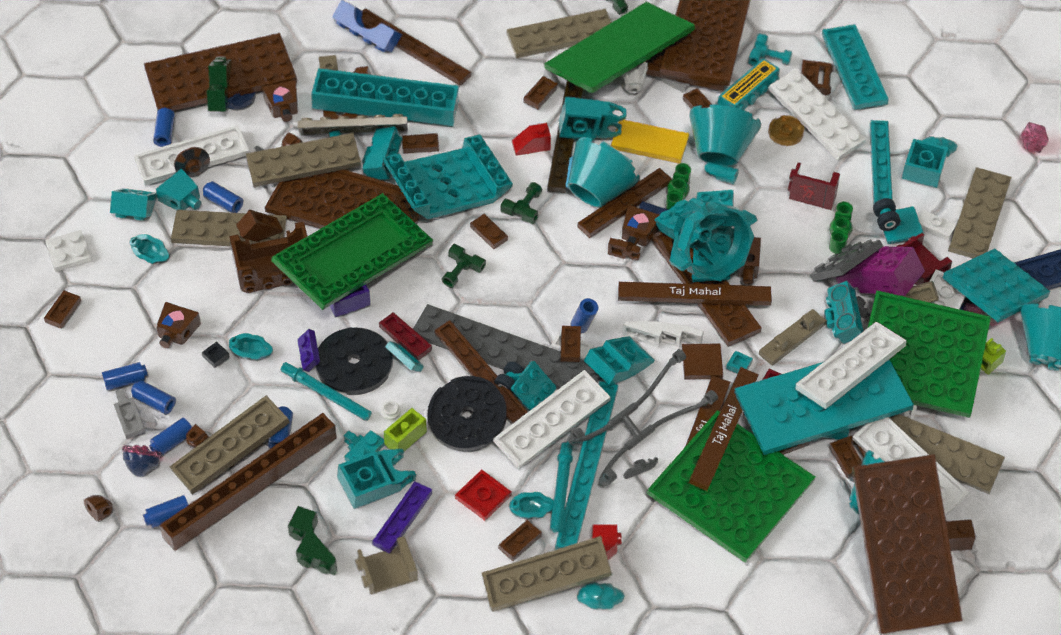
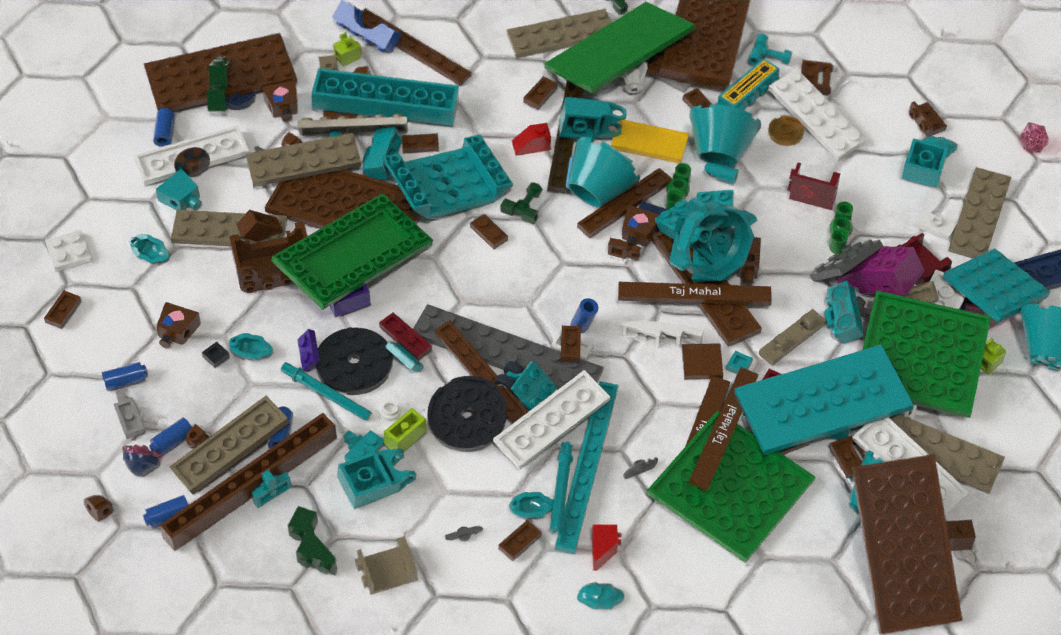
(132, 203): teal slope -> none
(153, 397): blue brick -> none
(222, 197): blue brick -> none
(271, 488): none -> teal hinge
(347, 50): none -> lime brick
(402, 517): dark purple plate -> none
(463, 262): dark green bar -> none
(464, 533): none -> dark grey piece
(483, 495): red tile -> none
(546, 574): dark tan plate -> none
(577, 434): dark grey bar -> none
(618, 359): teal slope -> none
(850, 365): white plate -> none
(855, 67): teal plate -> none
(880, 160): teal tile -> none
(896, 224): plate -> none
(926, 118): none -> reddish brown bracket

